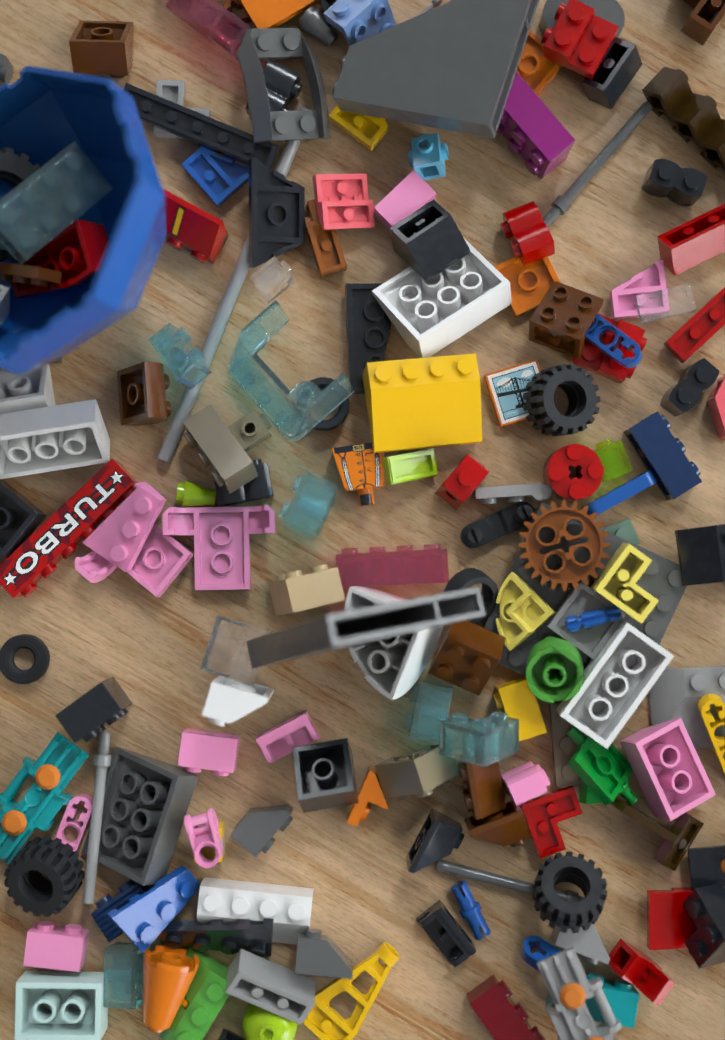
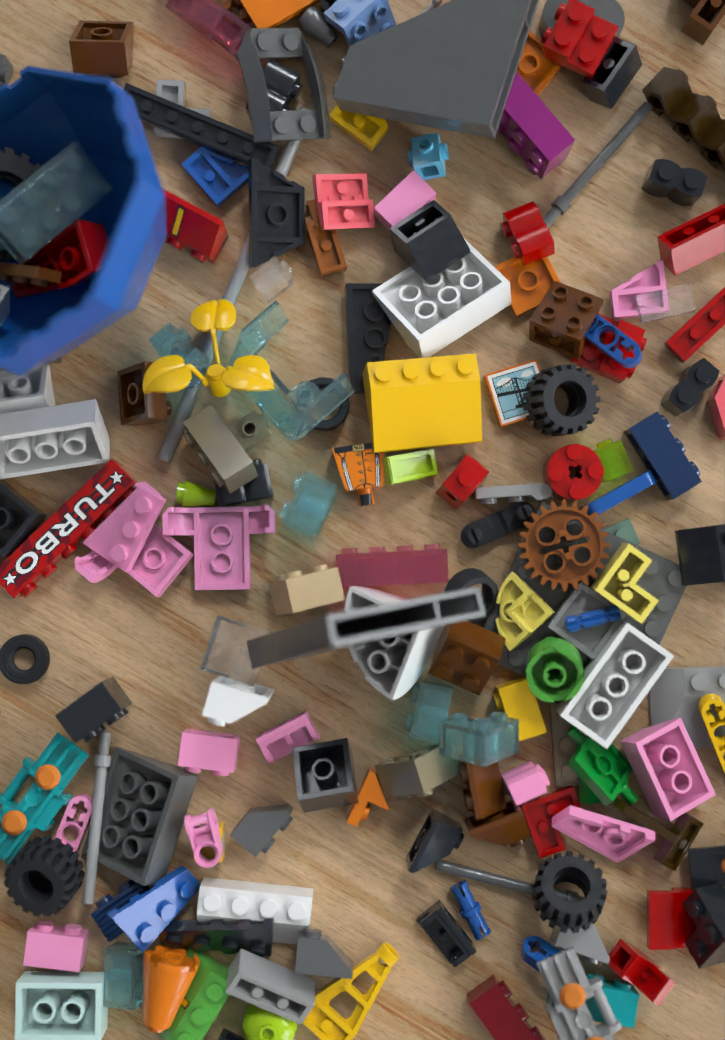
(247, 374): none -> yellow plant
(601, 833): none -> bright pink wing

